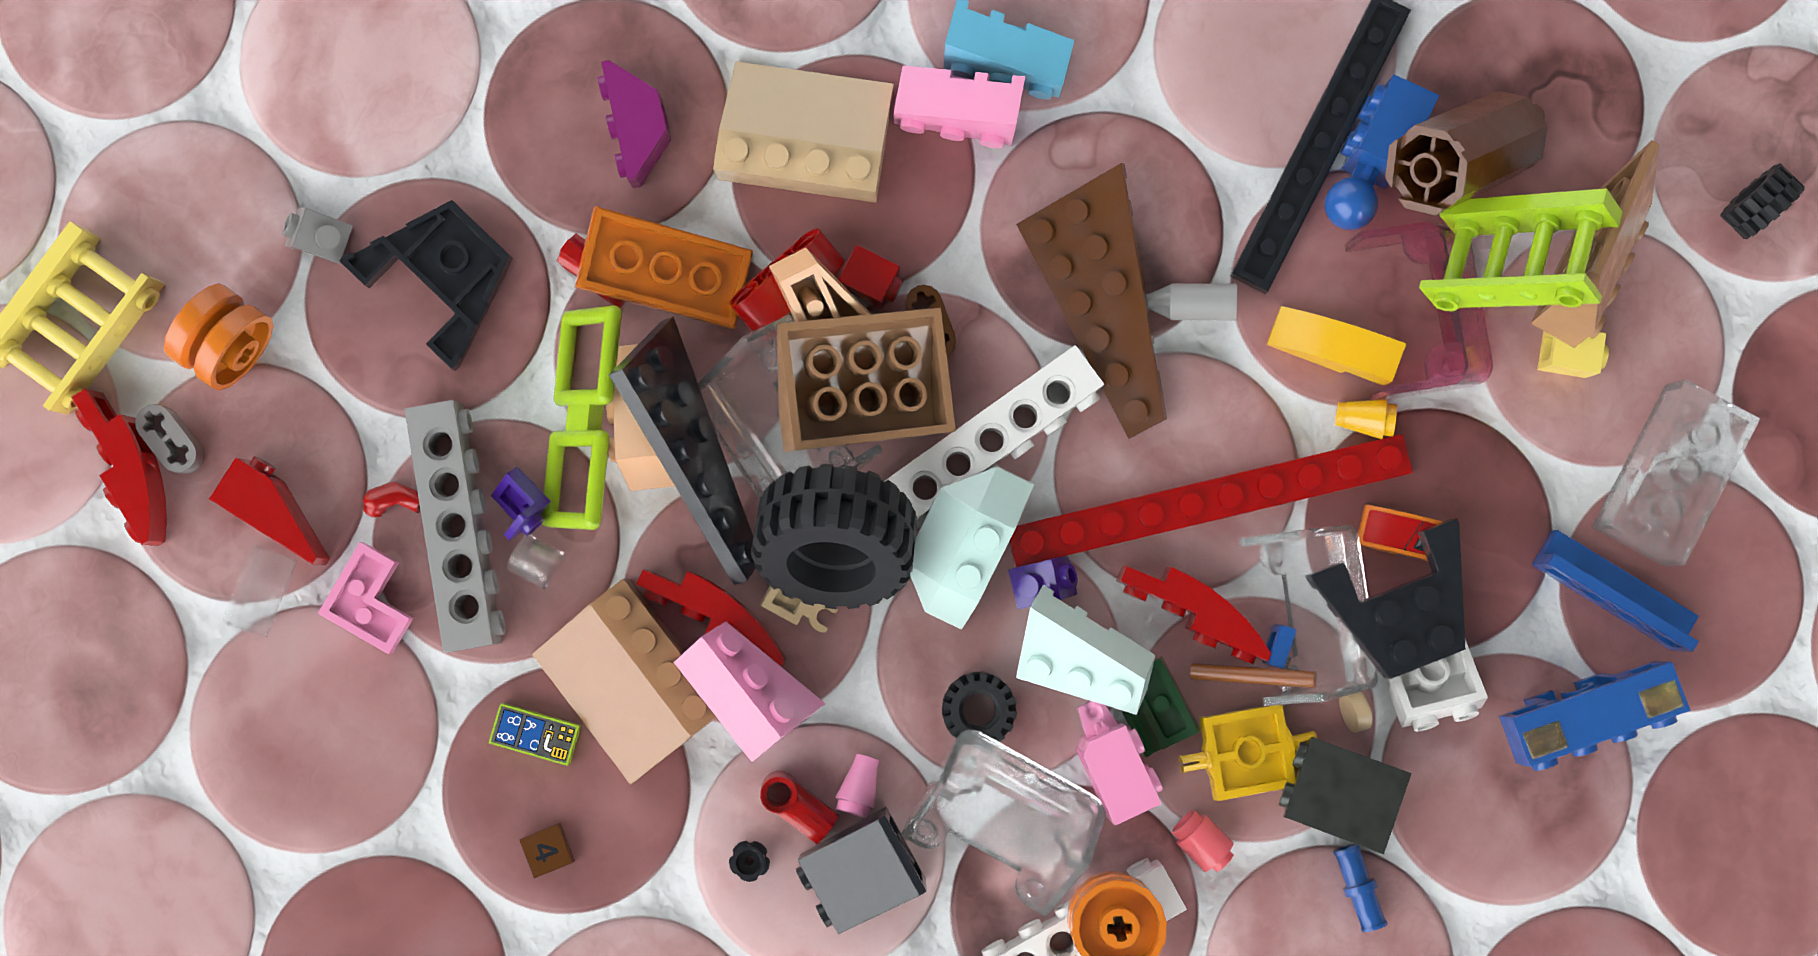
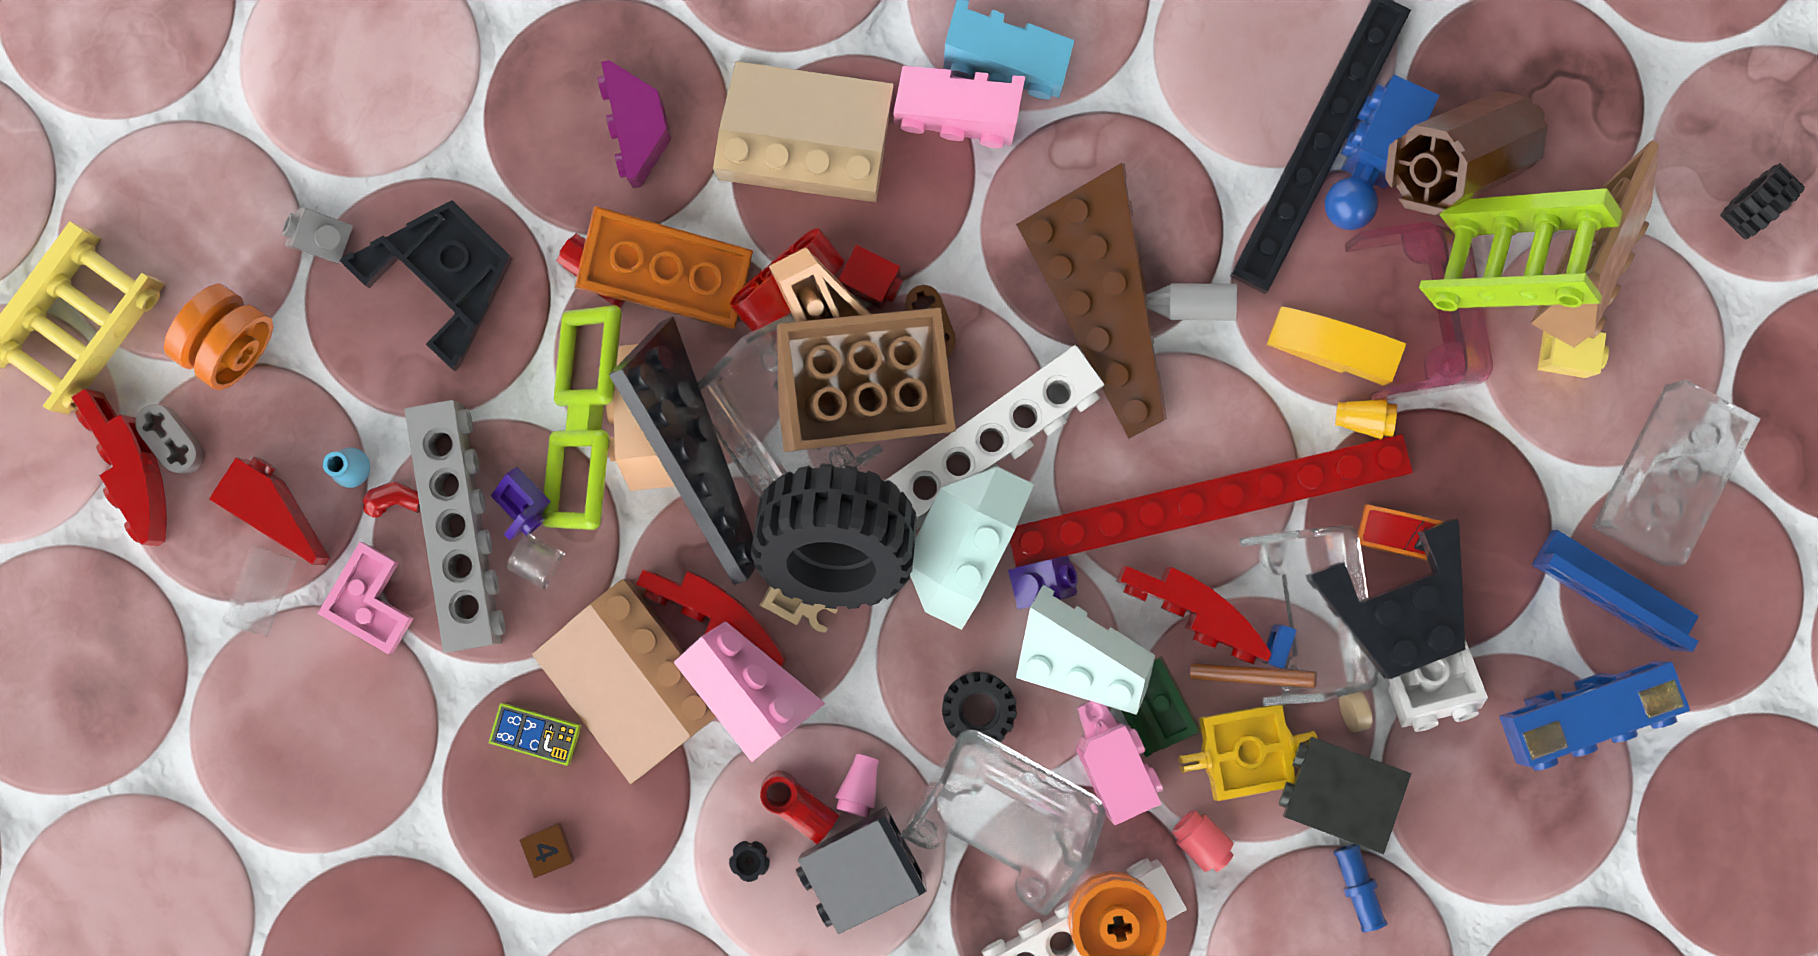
(355, 467): none -> medium azure cone

